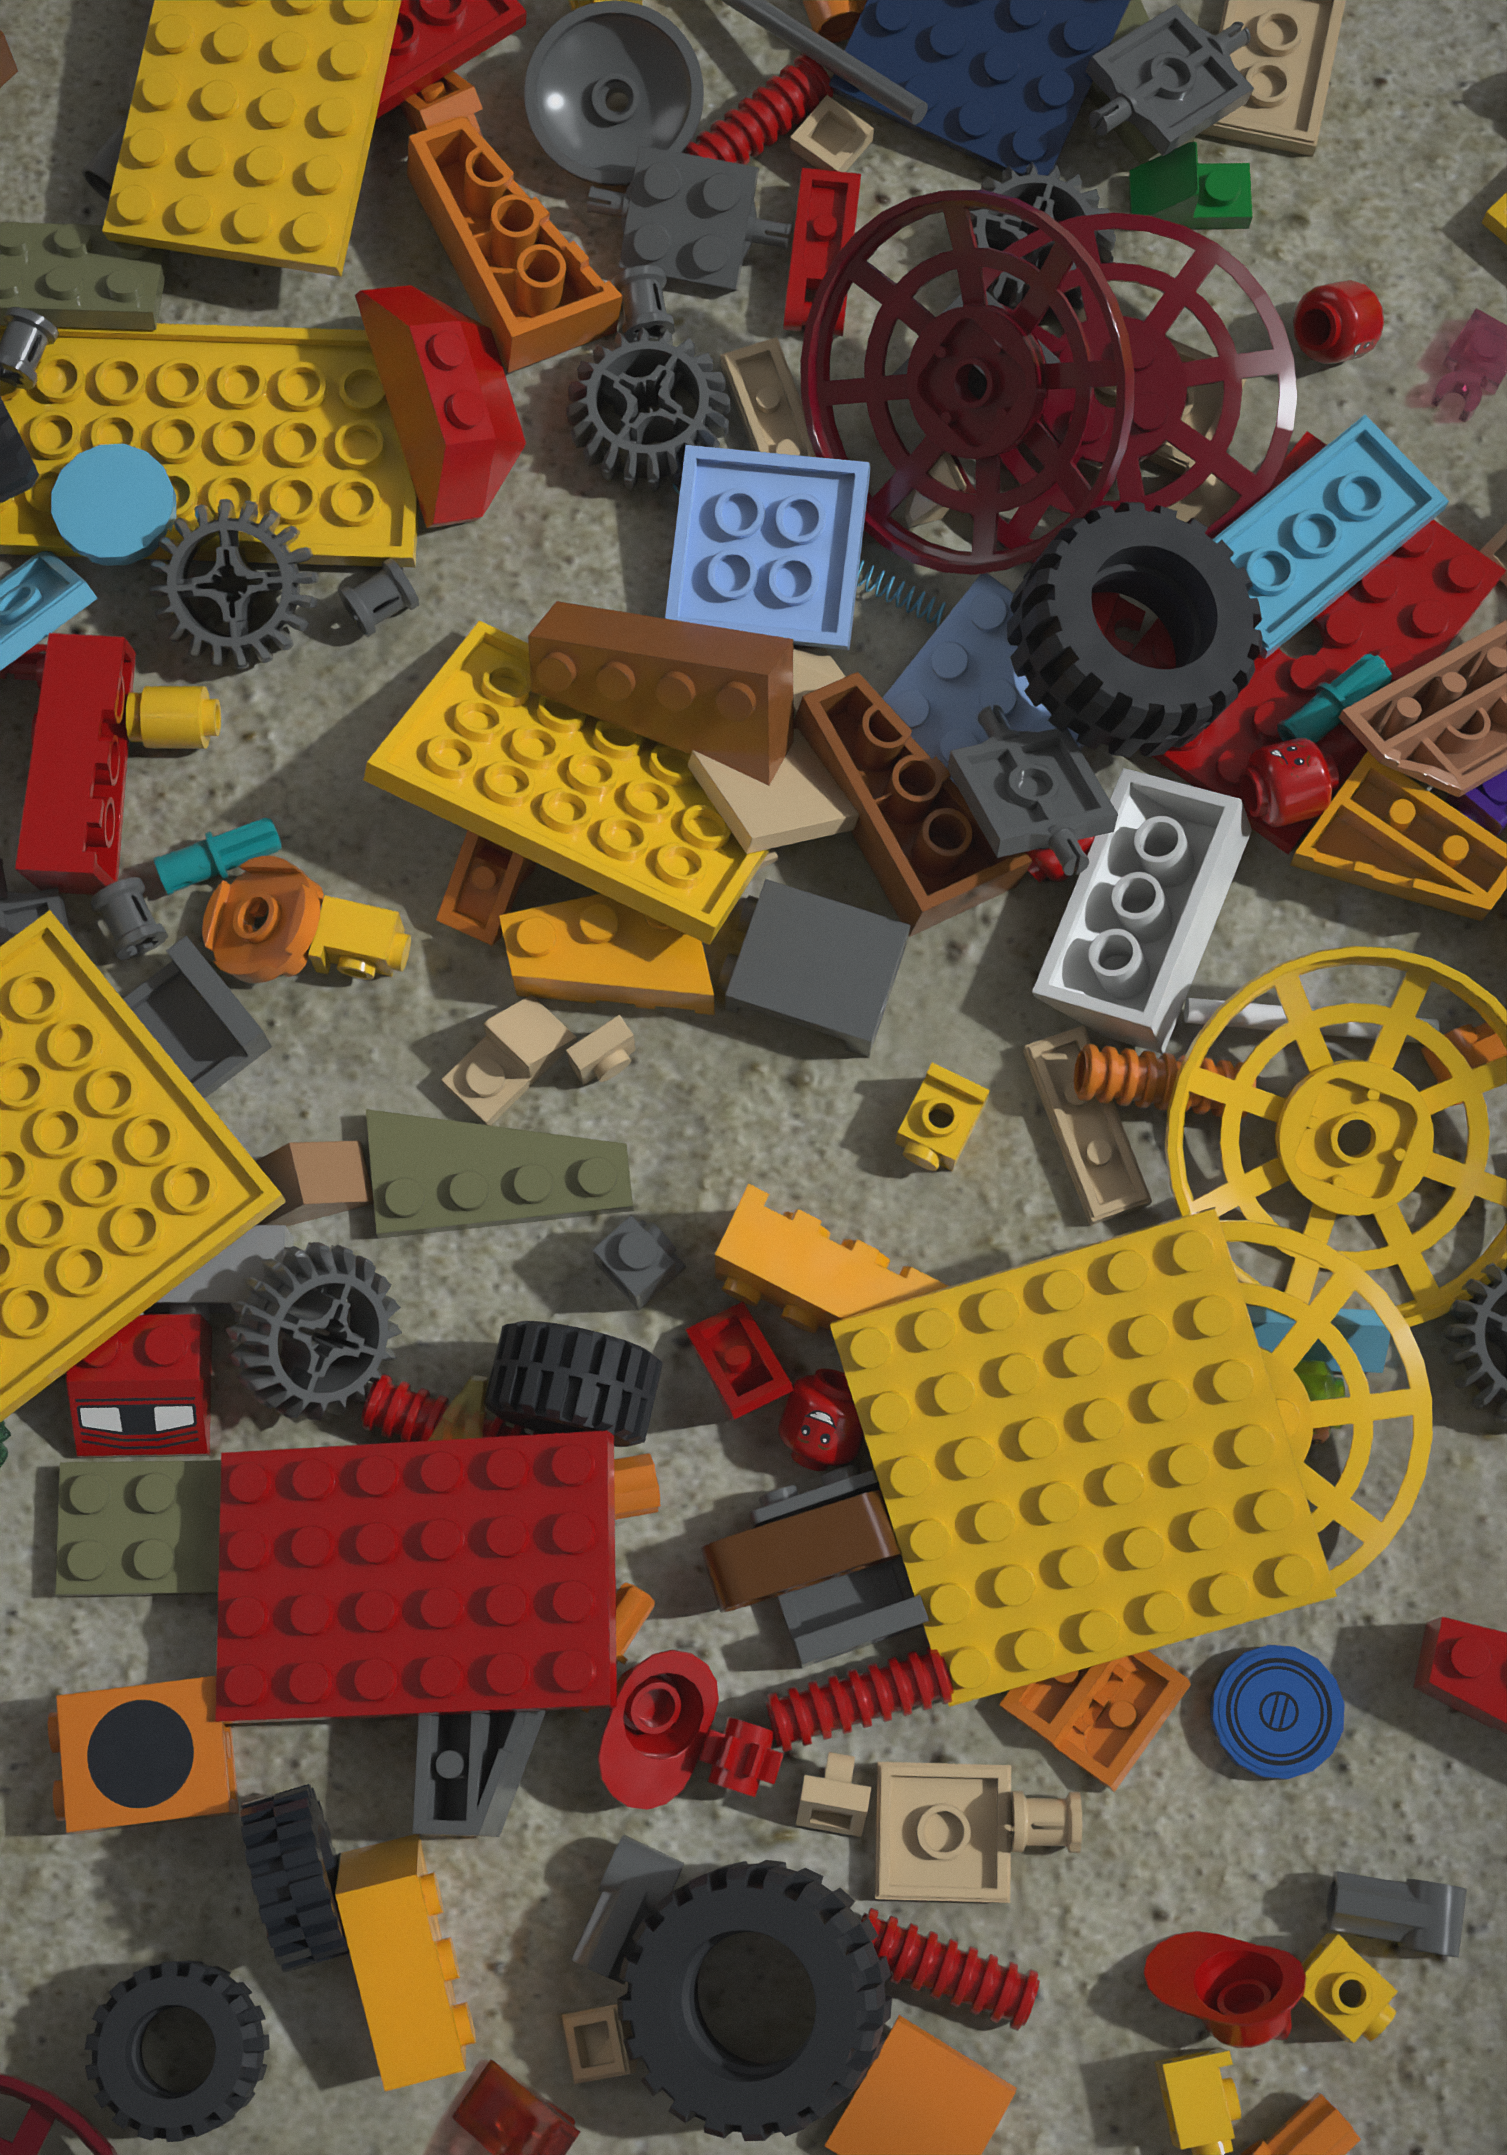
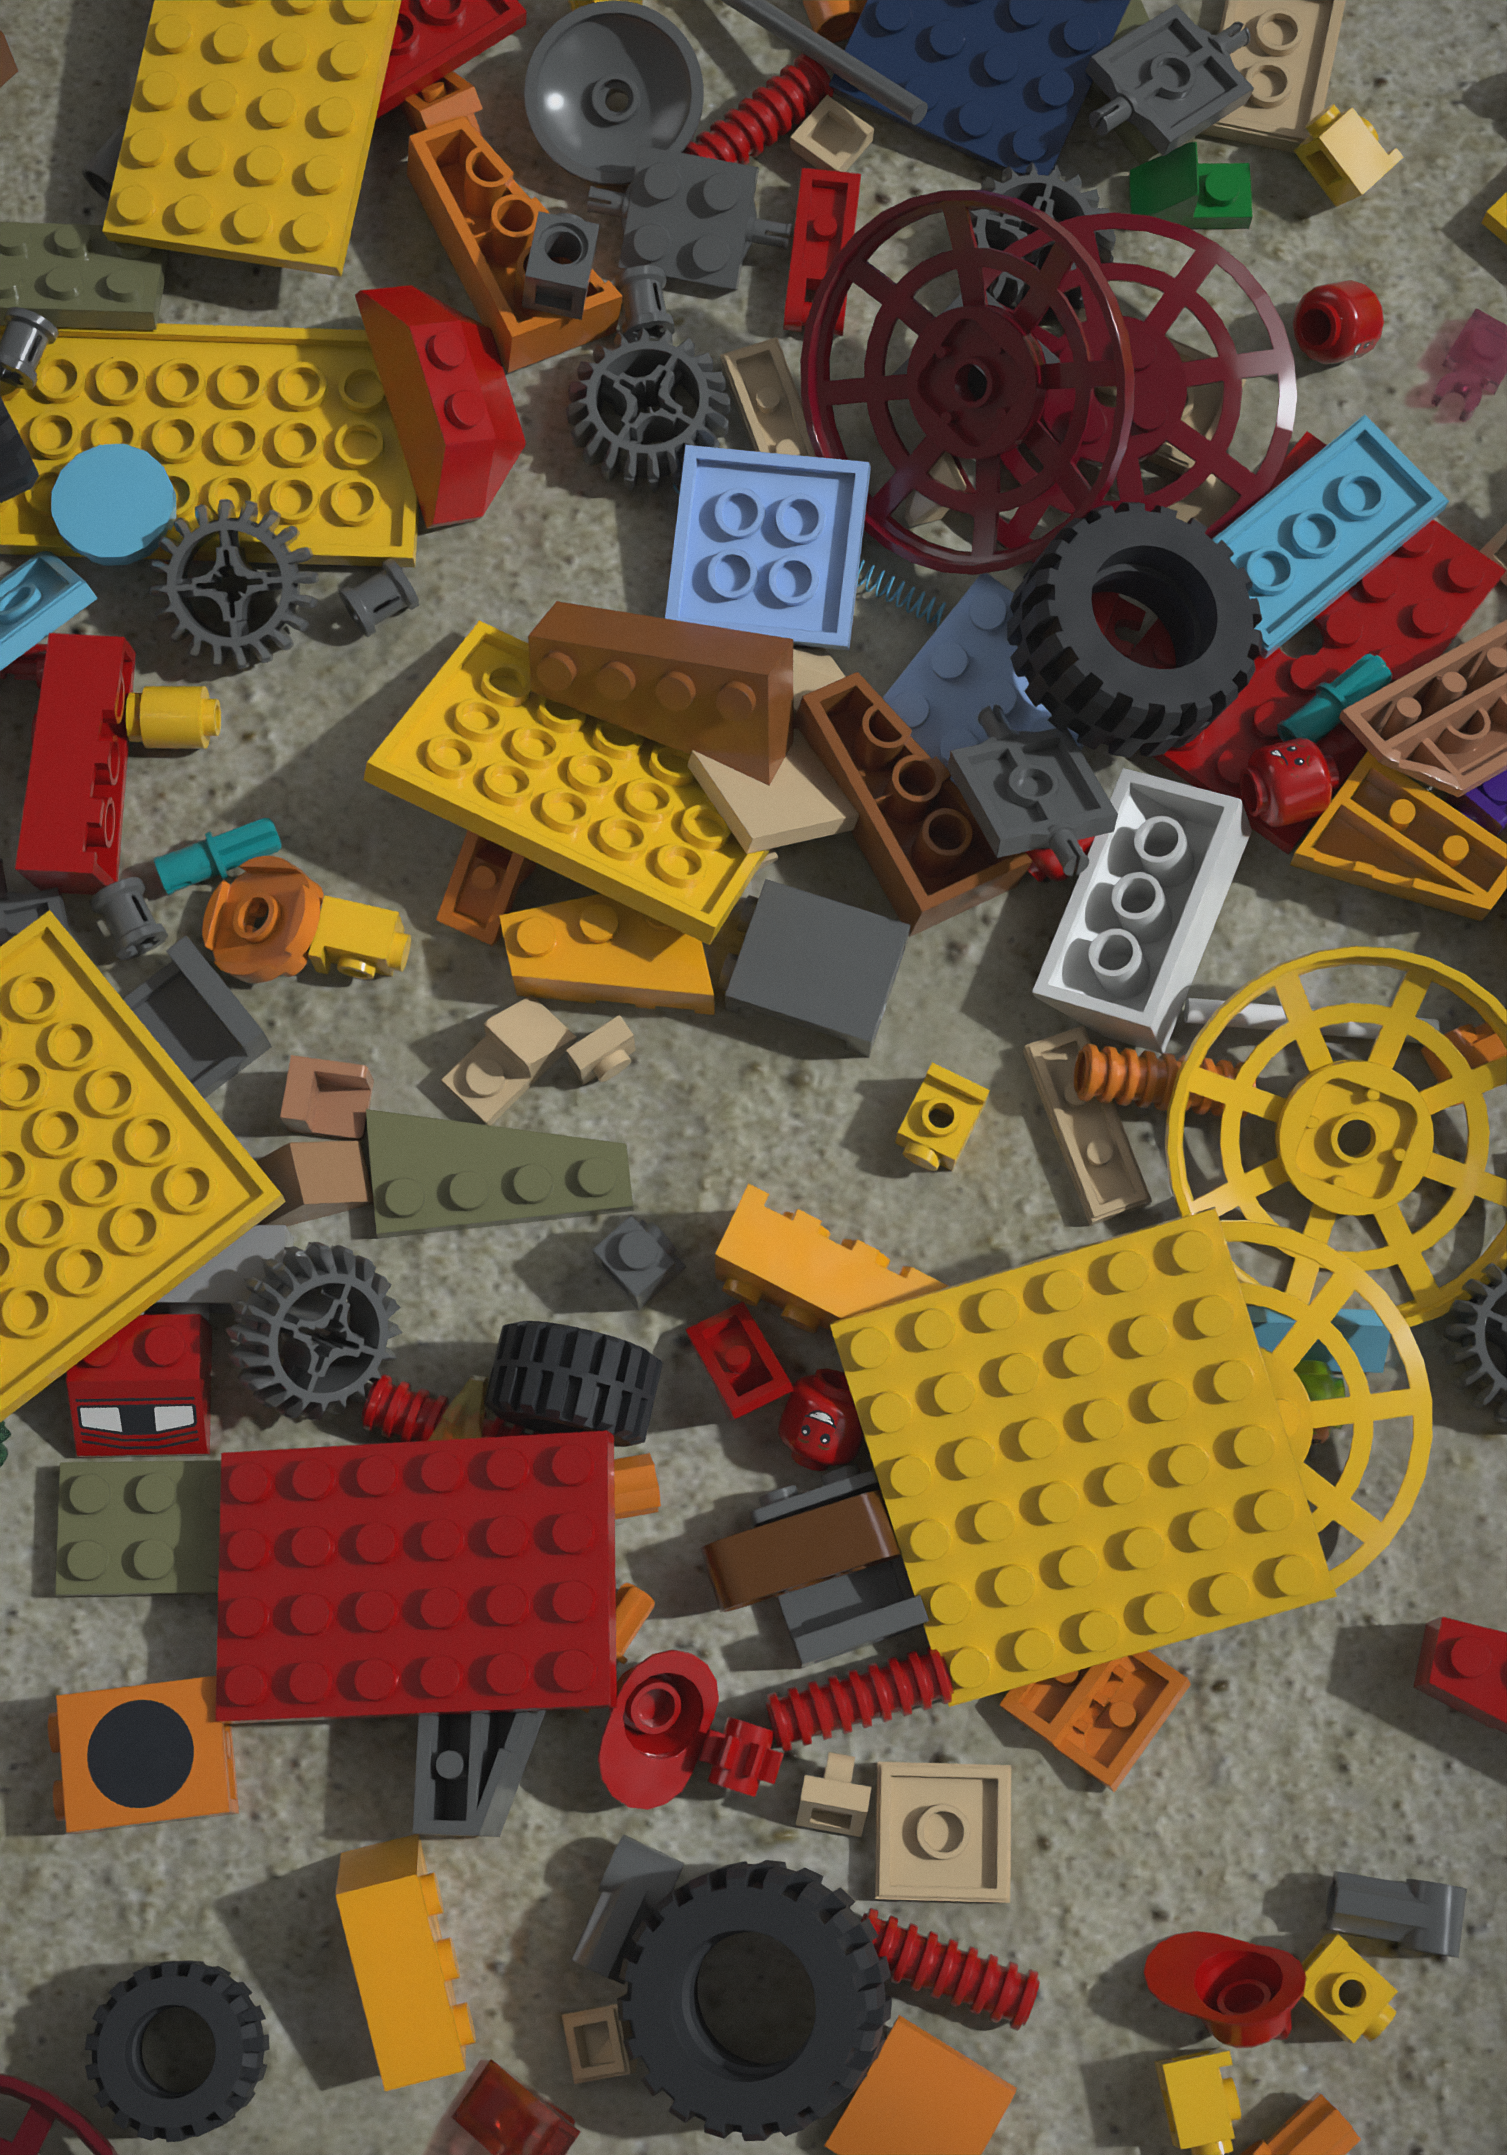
(294, 1876): black wheel -> none
(327, 1098): none -> nougat panel
(555, 286): none -> dark grey brick
(1046, 1822): tan bush -> none
(1277, 1712): blue tile -> none
(1344, 154): none -> yellow brick

